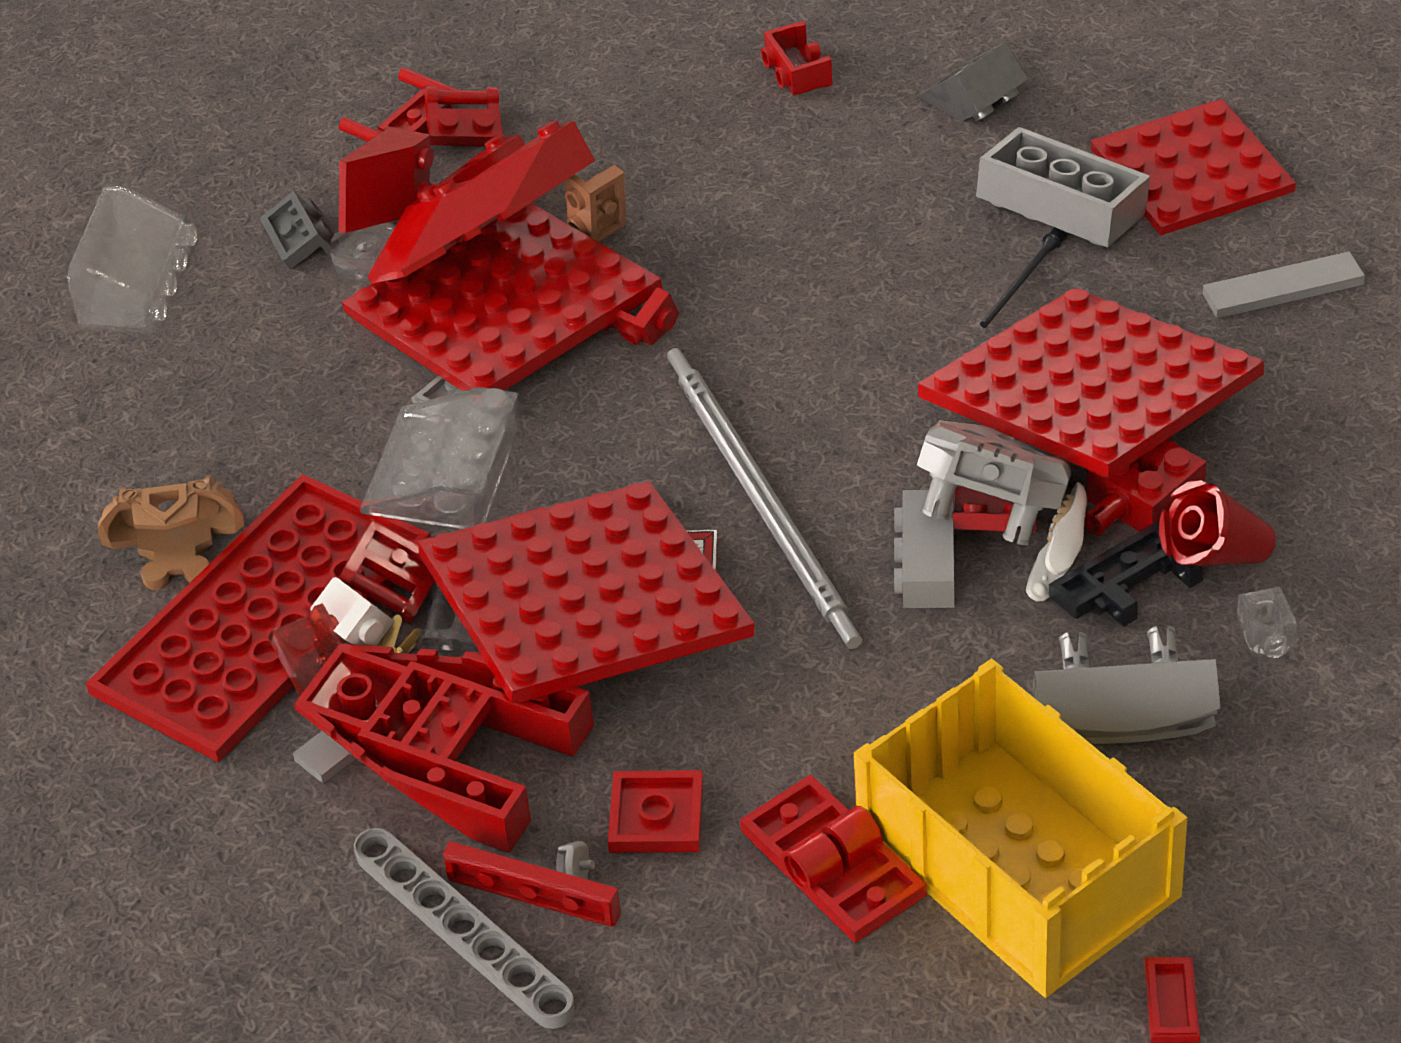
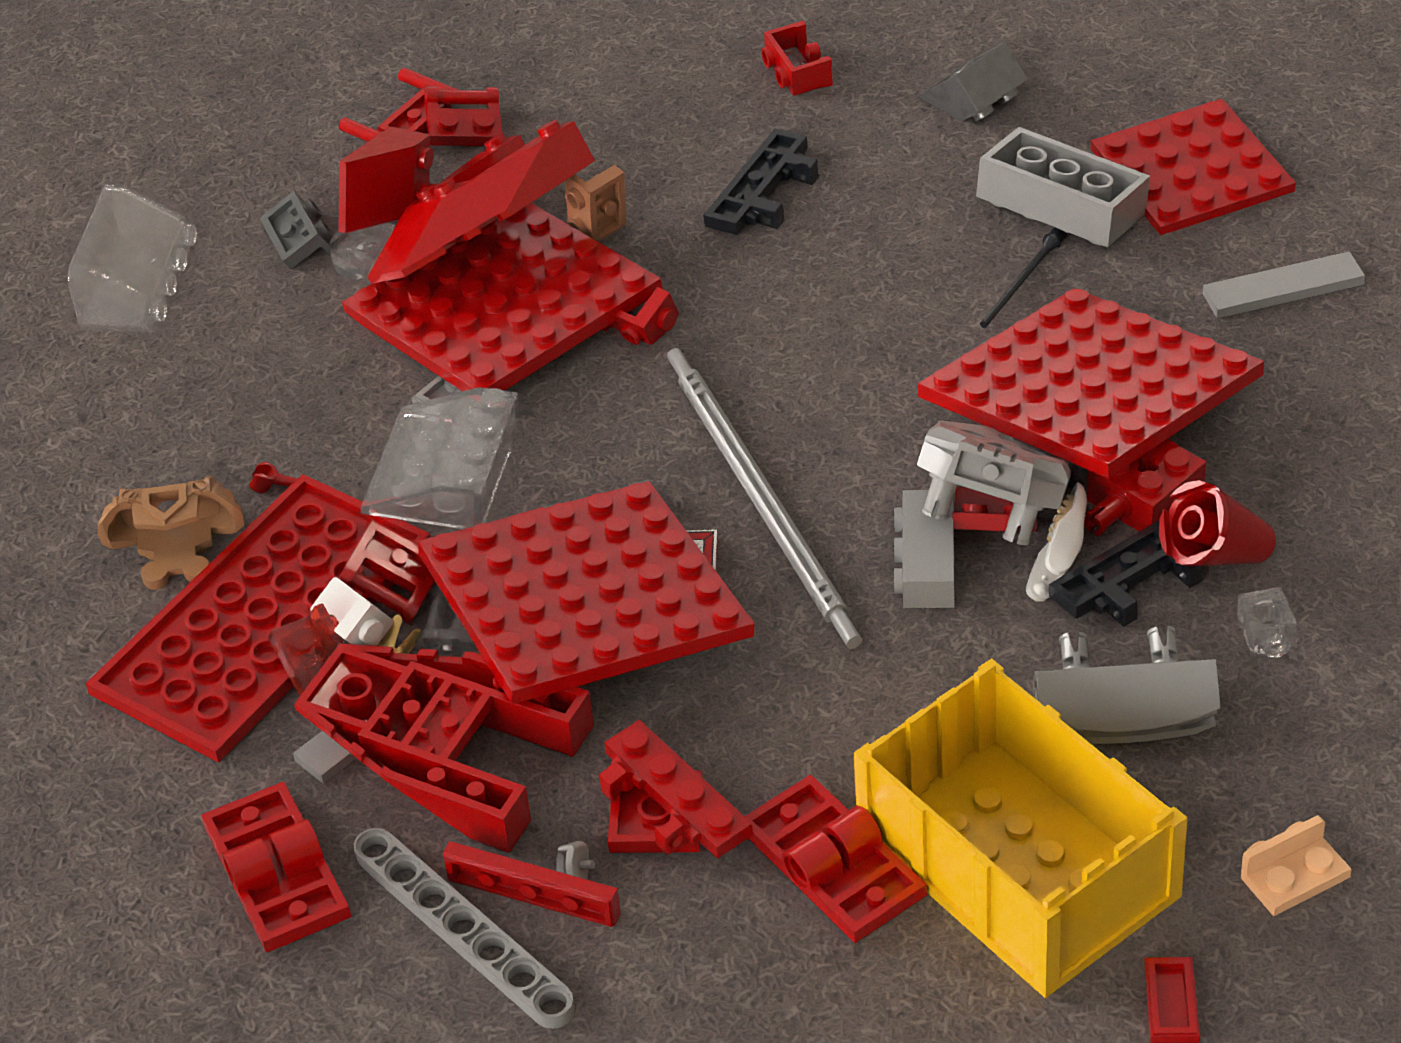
(266, 475): none -> red hand
(276, 866): none -> red plate
(694, 806): none -> red hinge
(747, 194): none -> black hinge
(1293, 866): none -> light nougat bracket

